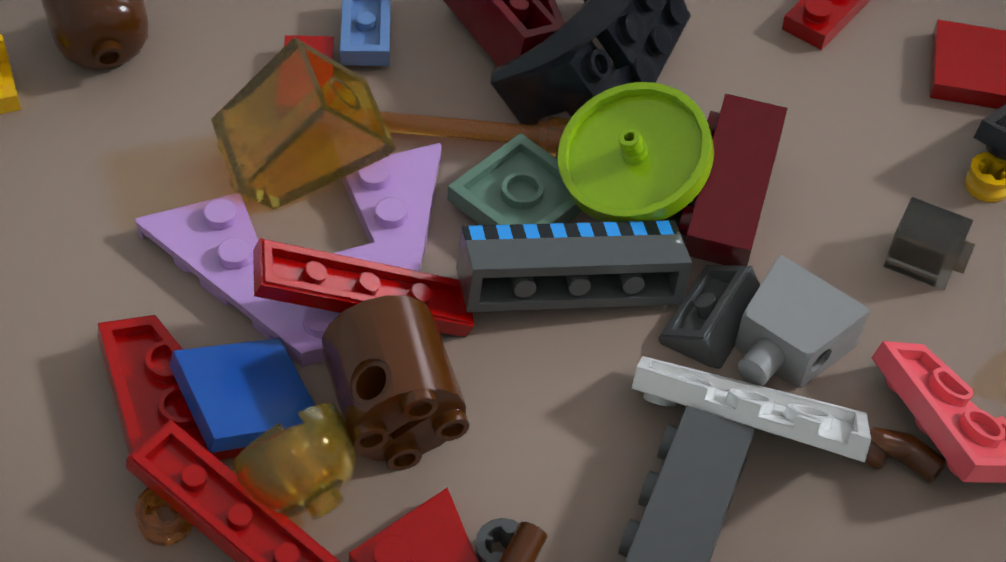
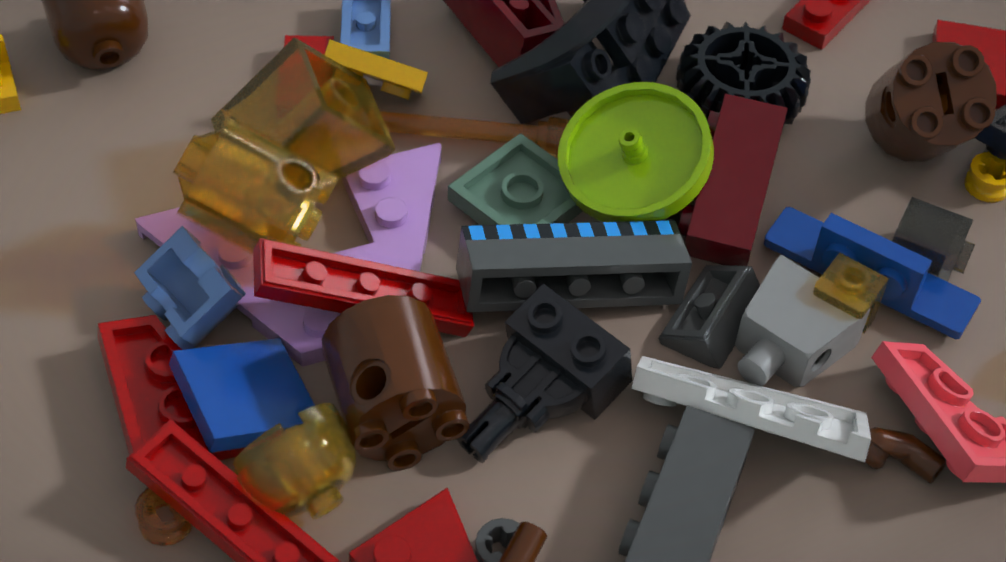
(188, 289): none -> medium blue cylinder
(251, 187): none -> clear yellow cylinder
(396, 77): none -> yellow plate
(548, 370): none -> black brick
(745, 65): none -> black gear
(852, 288): none -> clear yellow bracket
(909, 285): none -> blue bracket
(931, 101): none -> reddish brown cylinder

